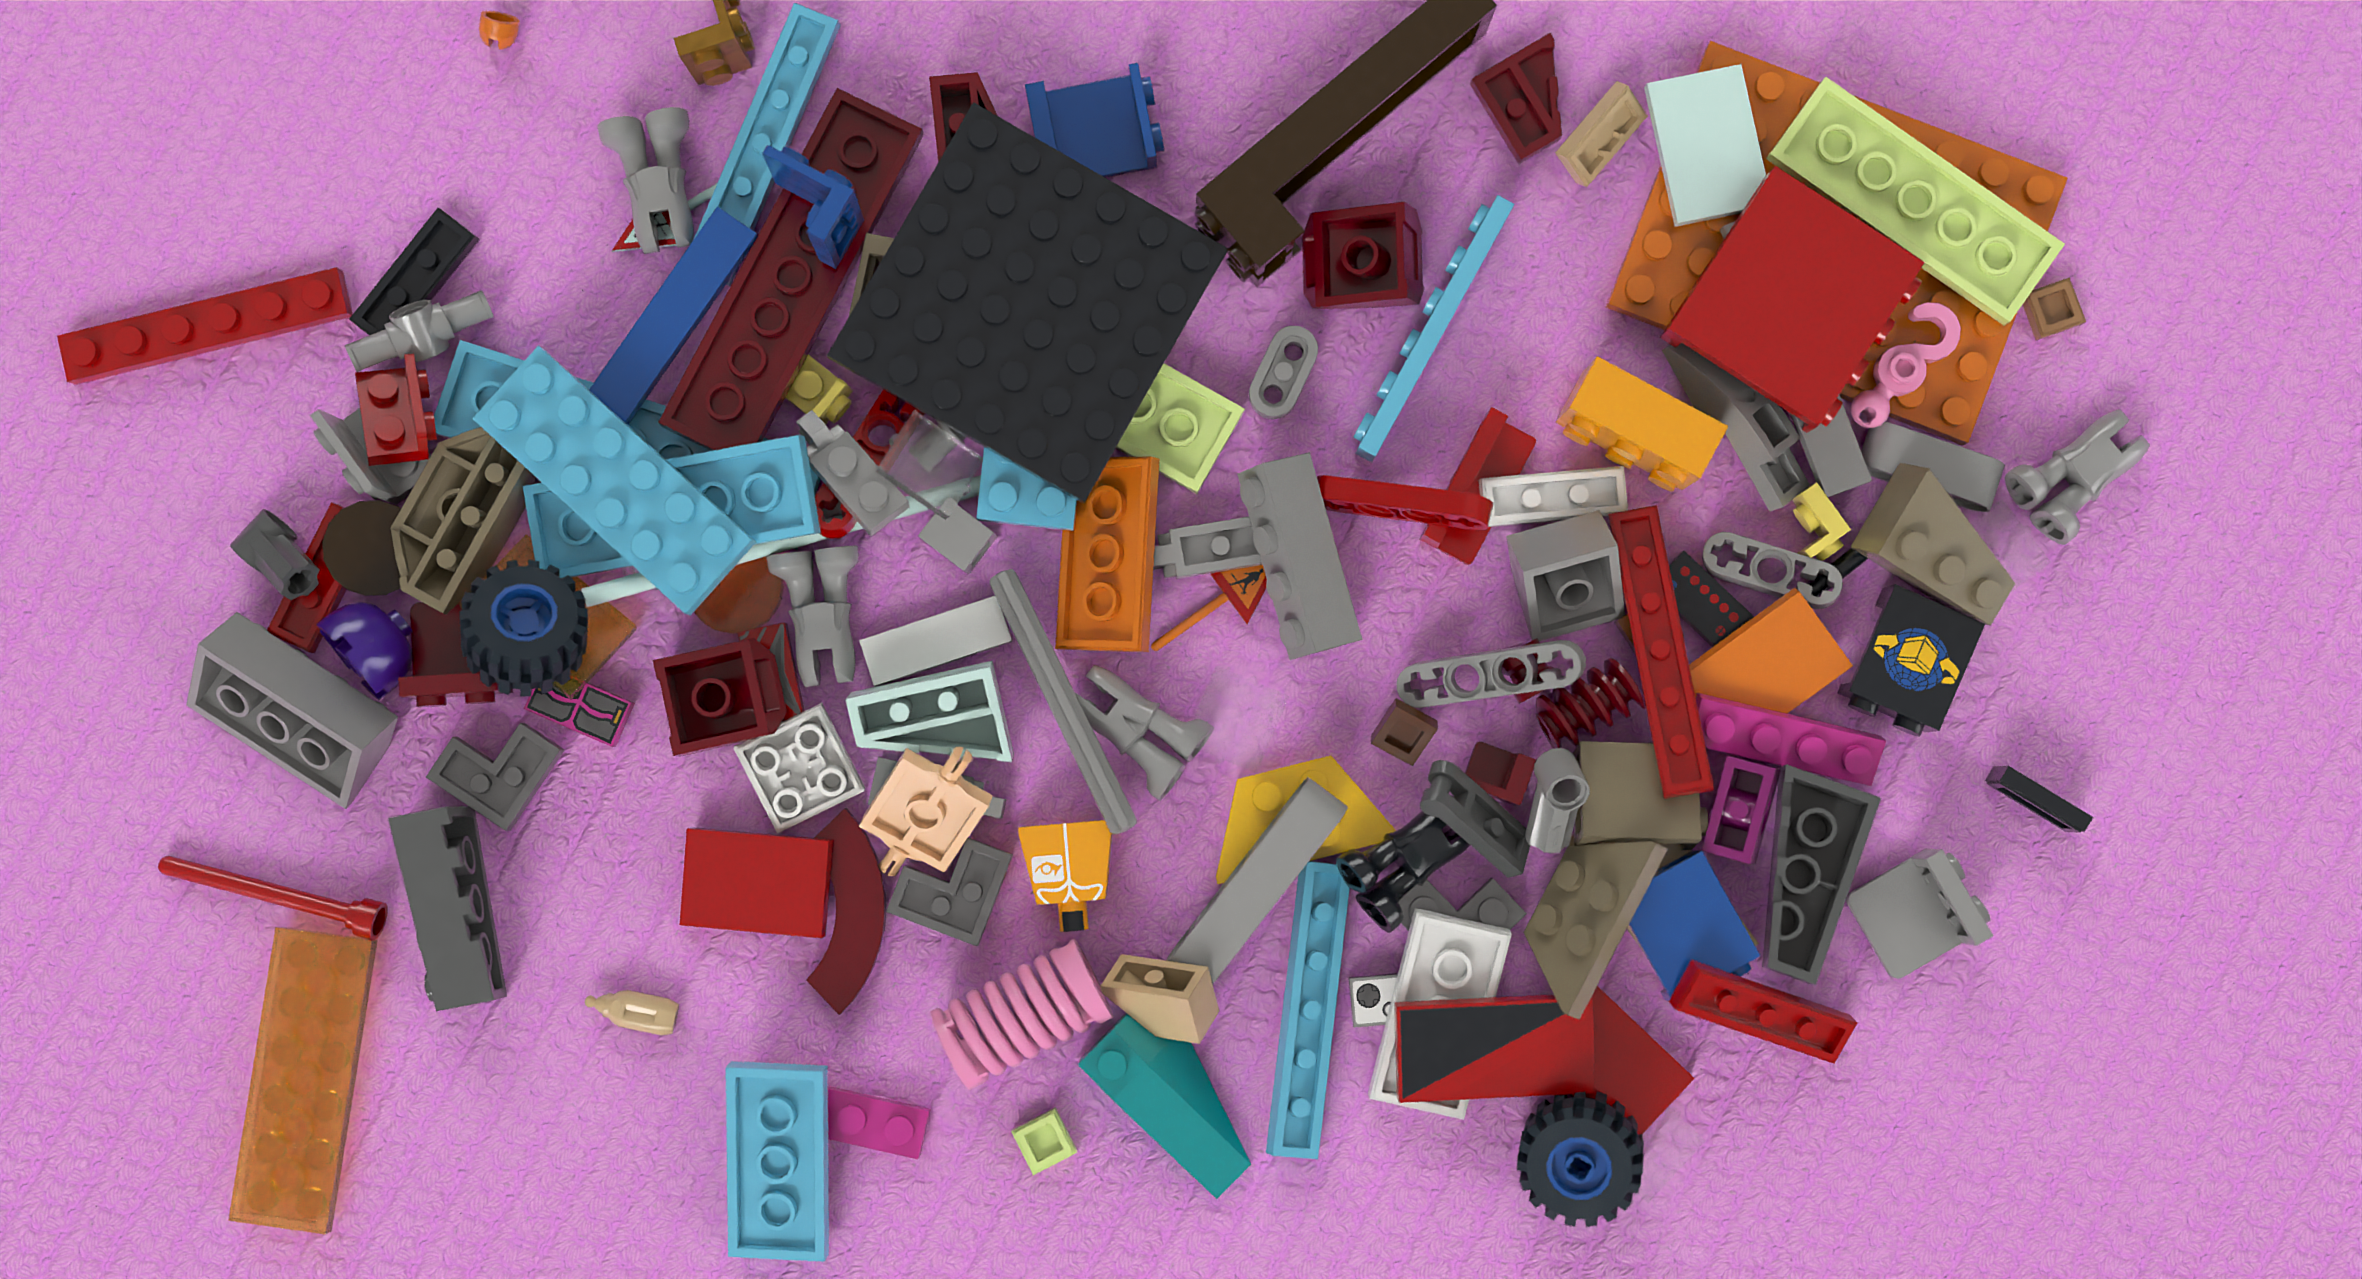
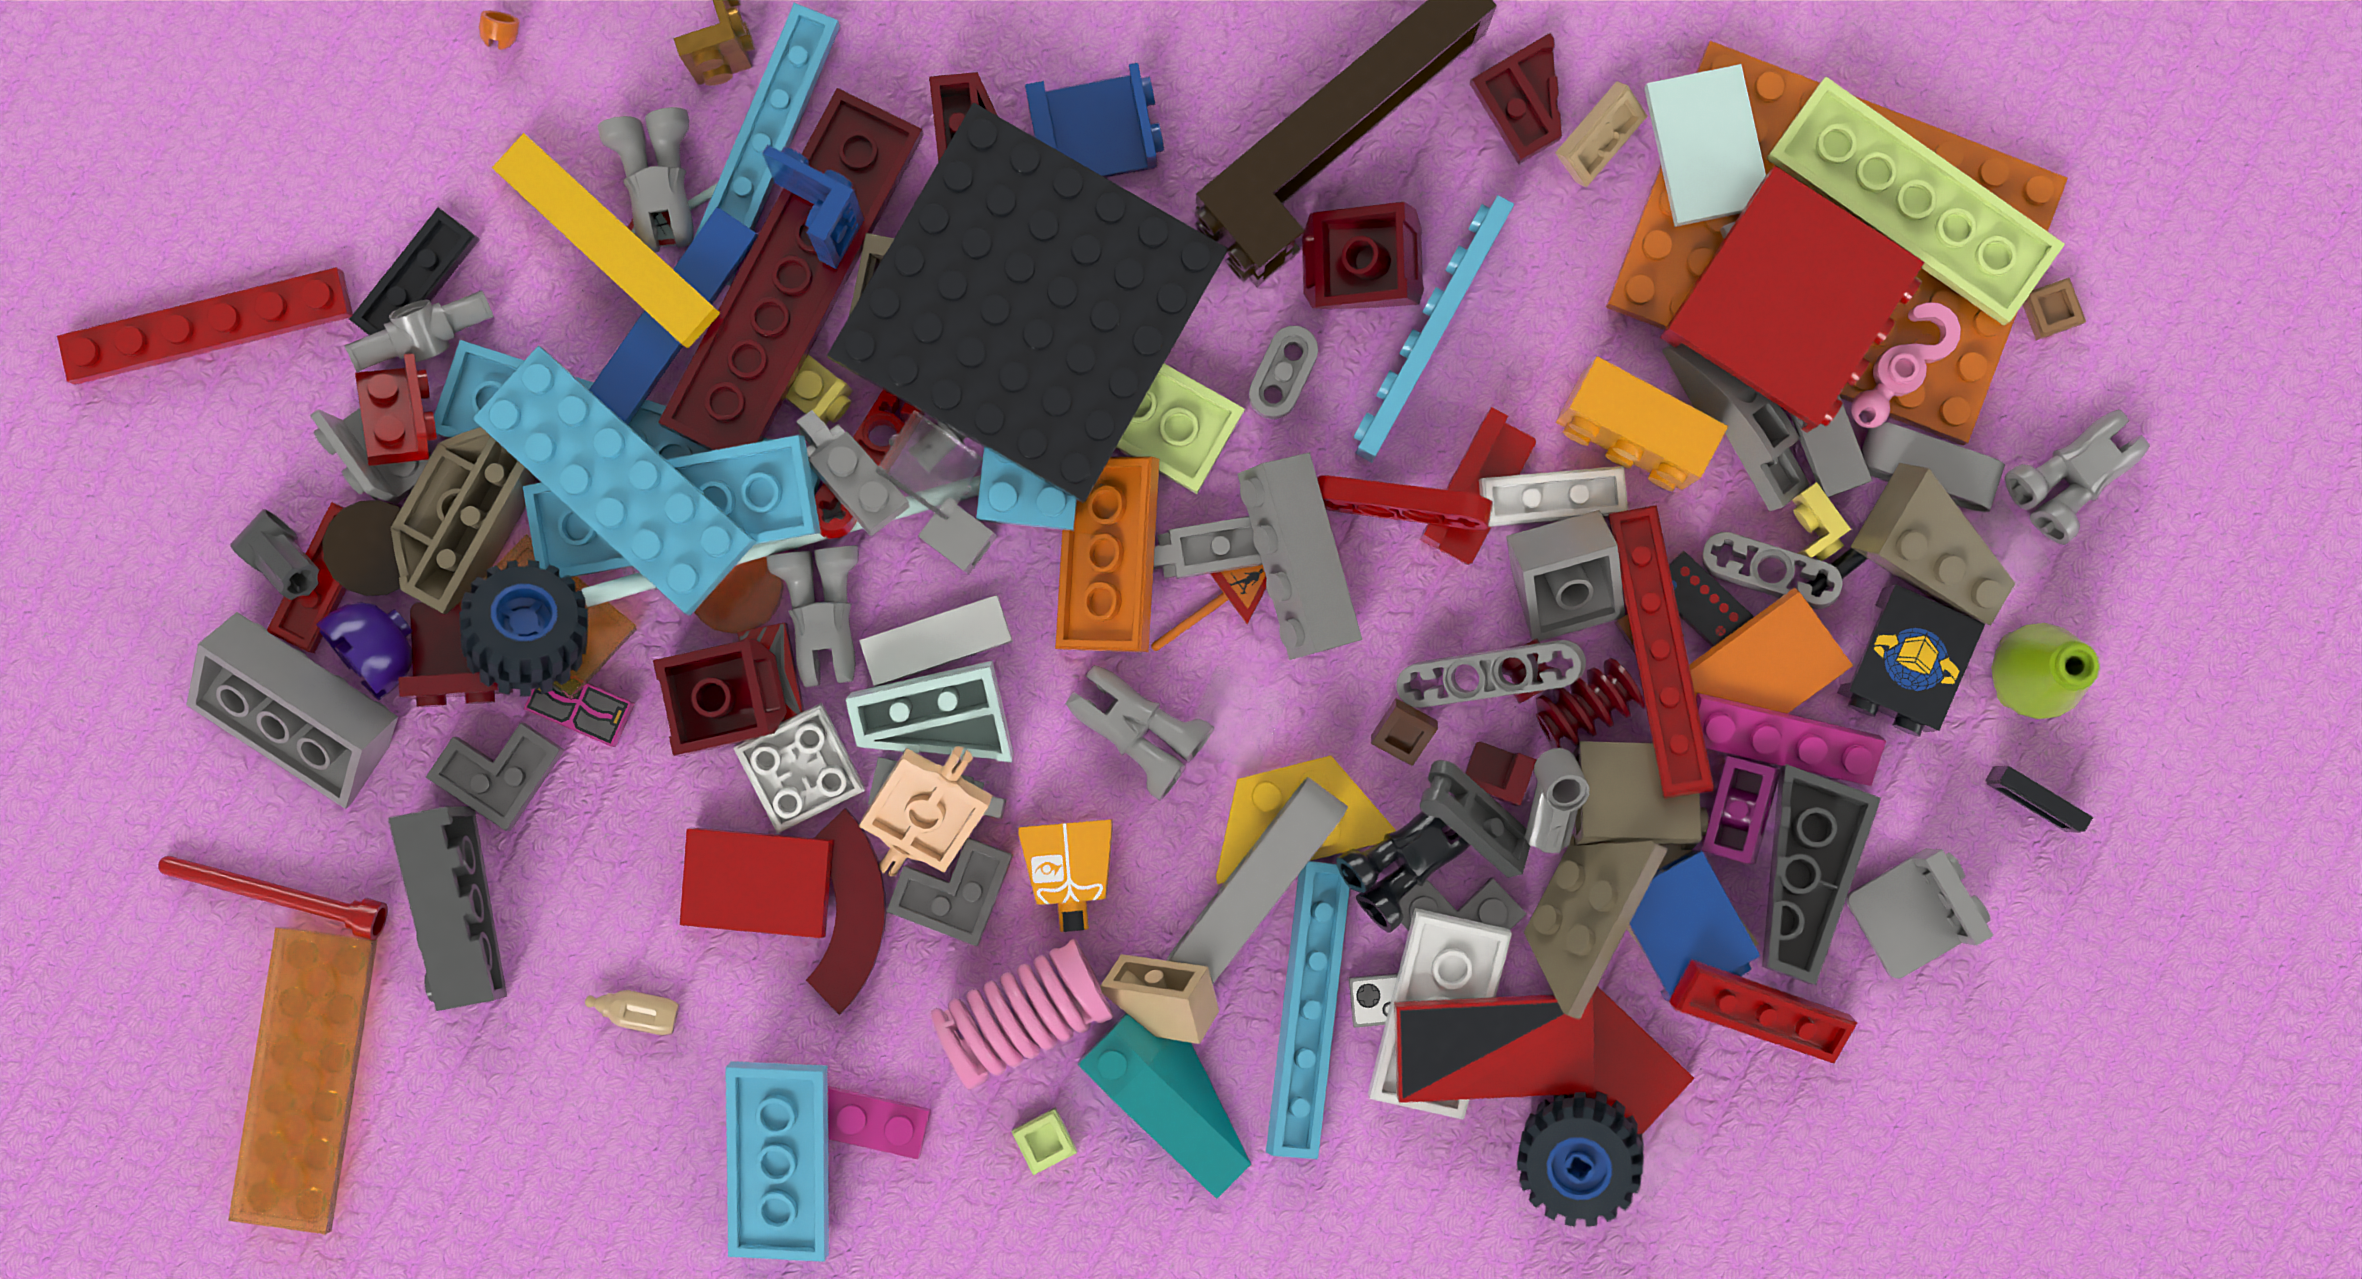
(606, 241): none -> yellow tile
(1063, 702): light grey axle -> none
(2043, 670): none -> lime cone

